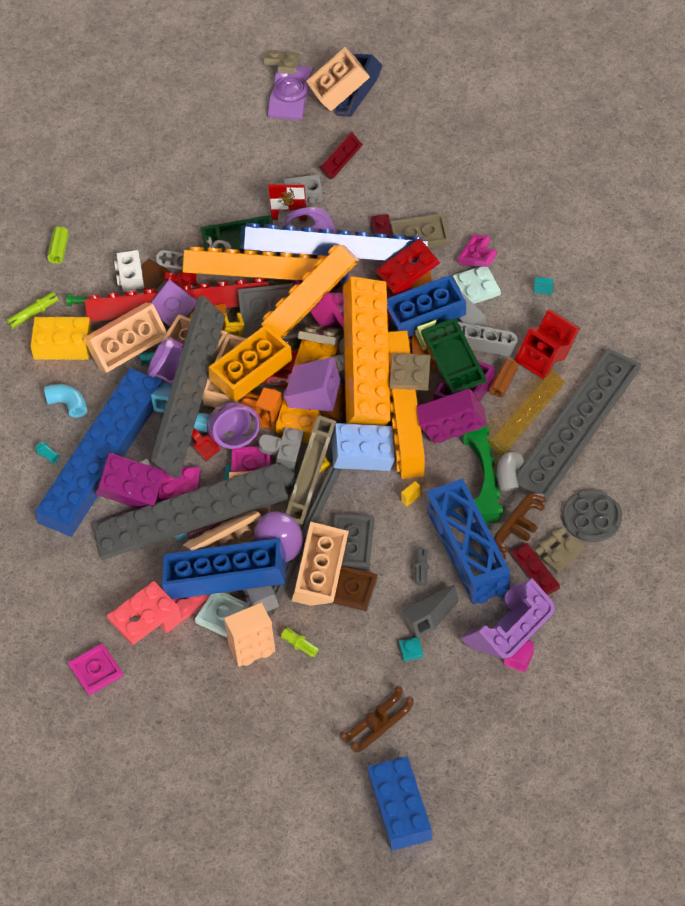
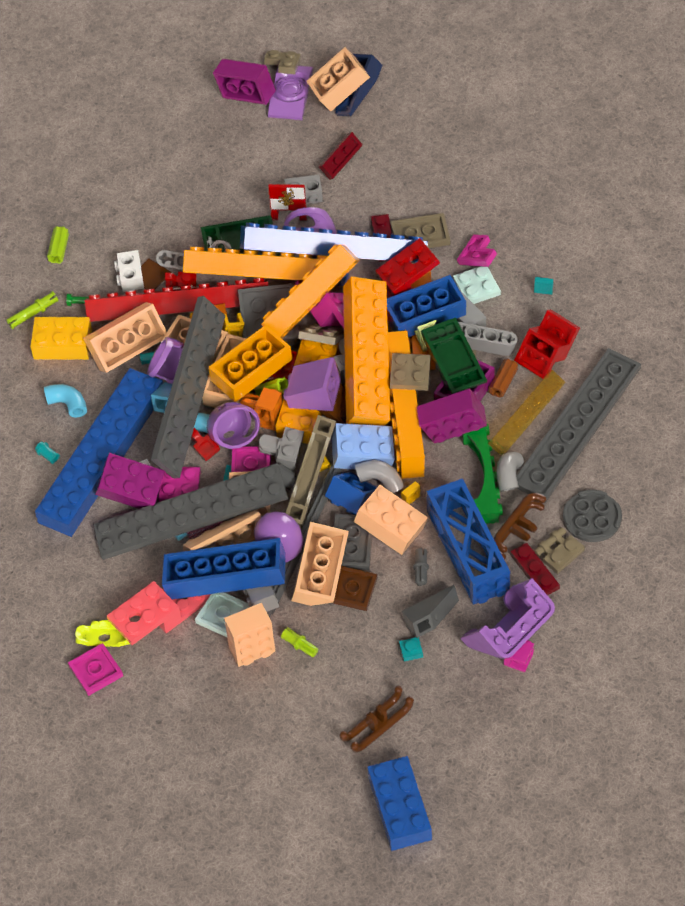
(90, 634): none -> neon yellow piece
(173, 301): medium lavender tile -> none
(244, 81): none -> magenta brick
(278, 384): none -> lime axle
(349, 492): none -> blue slope
(381, 471): none -> light grey cylinder
(390, 519): none -> light nougat brick

